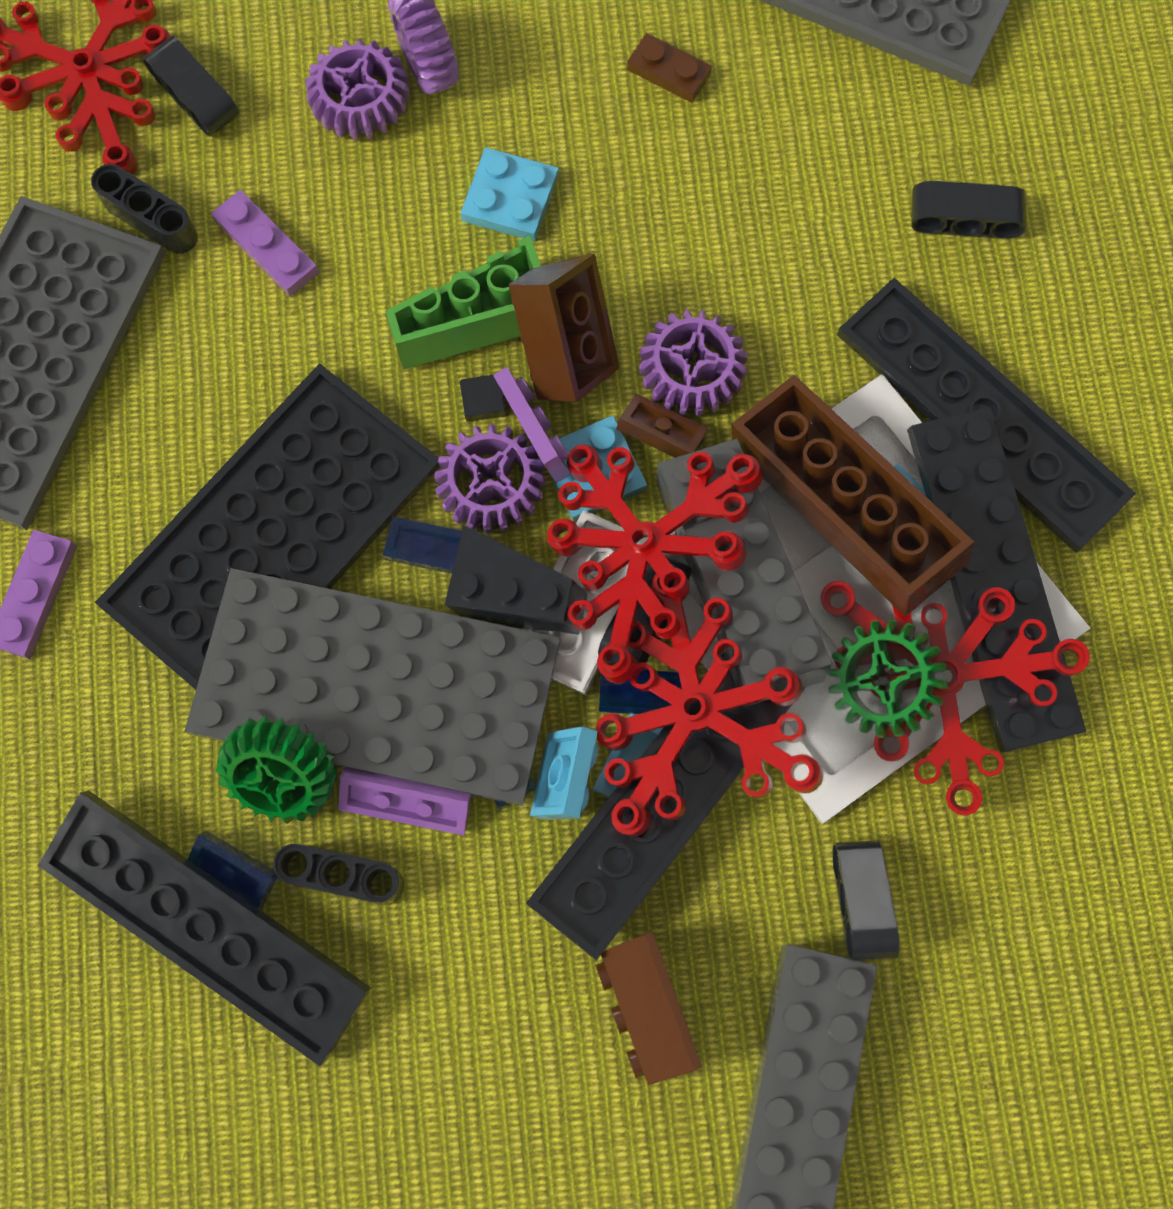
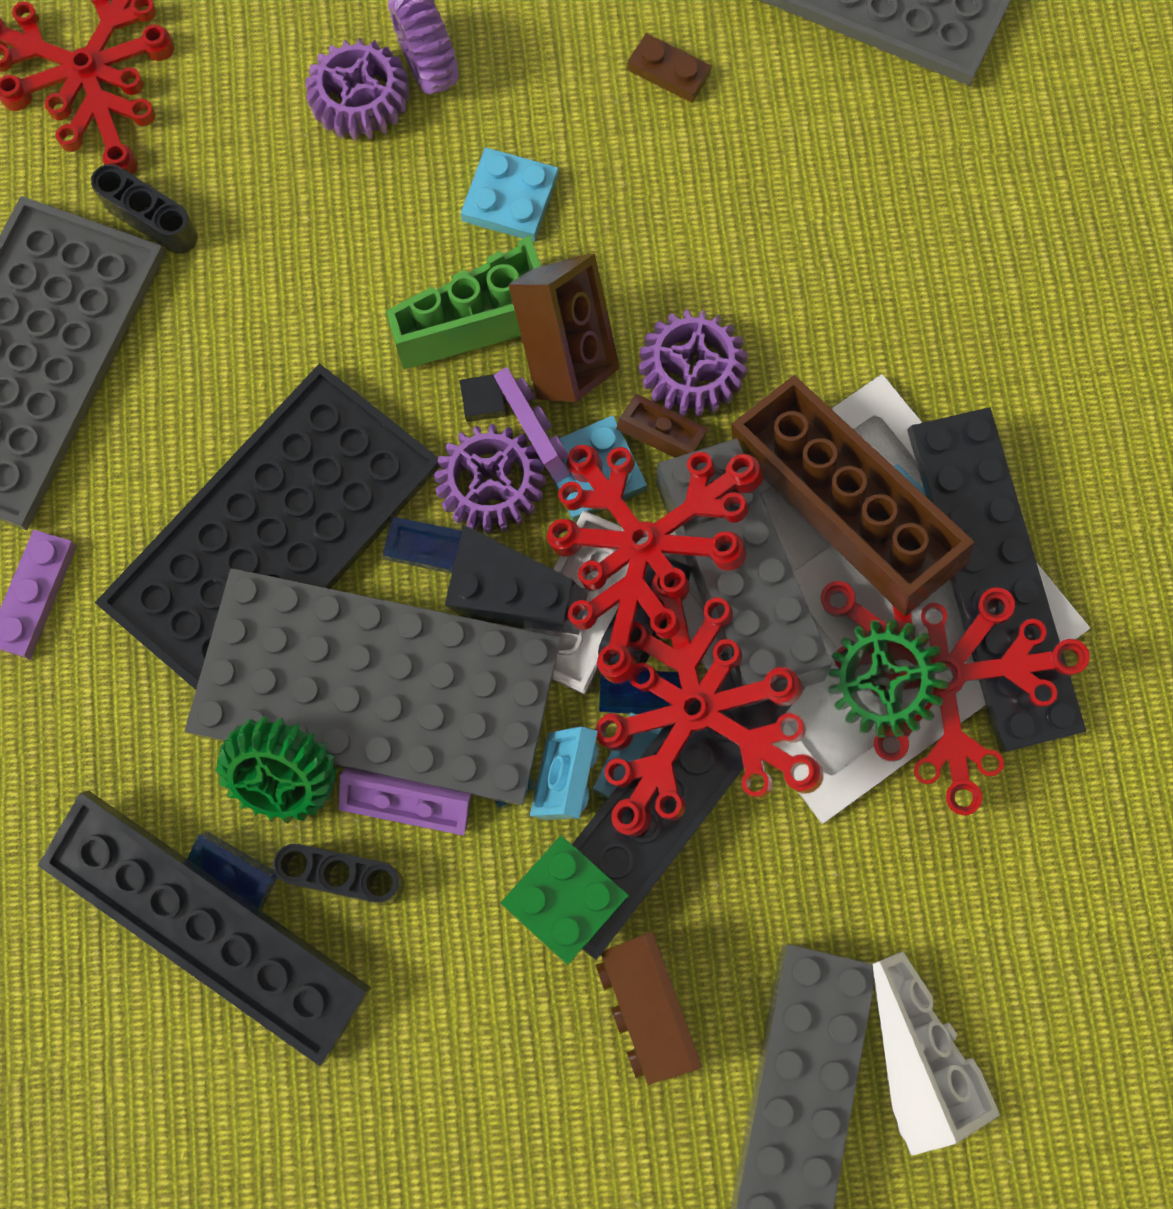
(190, 86): black beam -> none
(265, 243): medium lavender plate -> none
(564, 900): none -> green plate
(865, 900): beam -> none
(931, 1085): none -> white wedge
(948, 377): black plate -> none
(968, 209): black beam -> none

